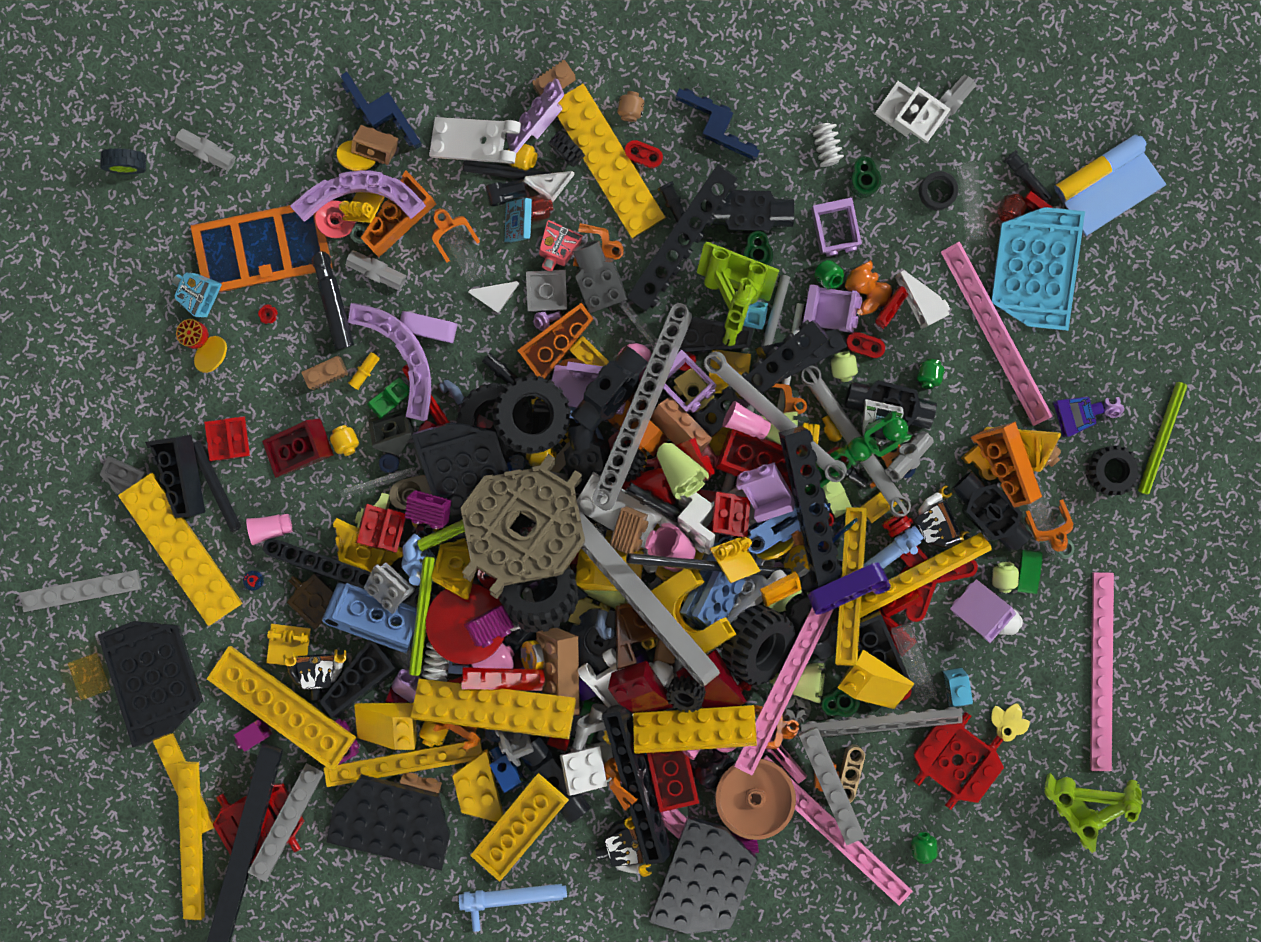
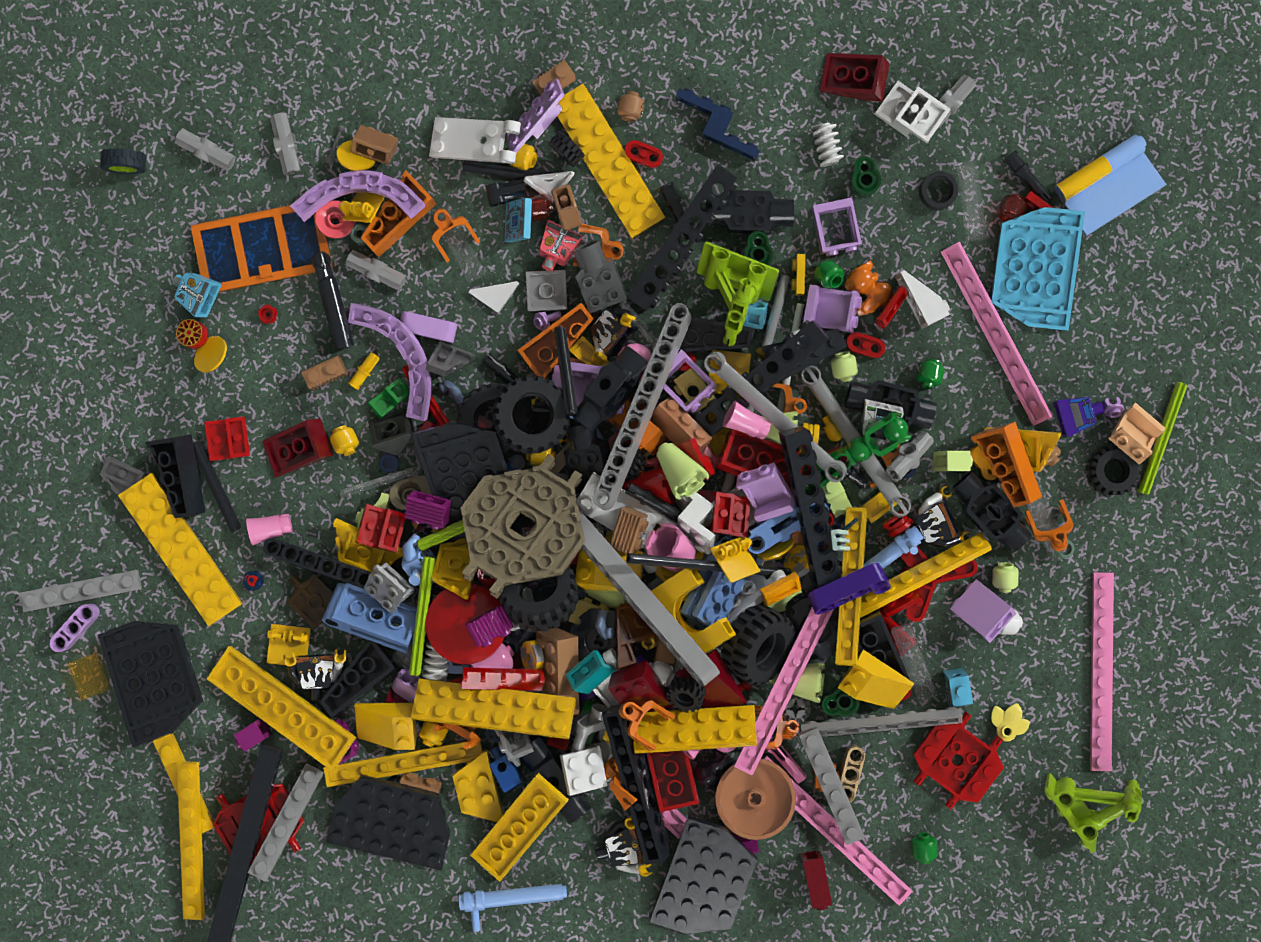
(66, 631): none -> lavender beam
(284, 144): none -> light grey piece
(380, 111): dark blue bracket -> none
(448, 359): none -> flat silver wing
(565, 371): none -> black axle
(566, 207): none -> medium nougat brick
(589, 673): none -> teal panel
(611, 332): none -> torso
(636, 714): none -> orange piece
(798, 283): none -> yellow plate
(816, 880): none -> dark red brick
(841, 539): none -> light aqua tile
(855, 76): none -> dark red slope
(952, 461): none -> yellowish green arch
(1030, 571): green slope -> none
(1136, 433): none -> light nougat panel

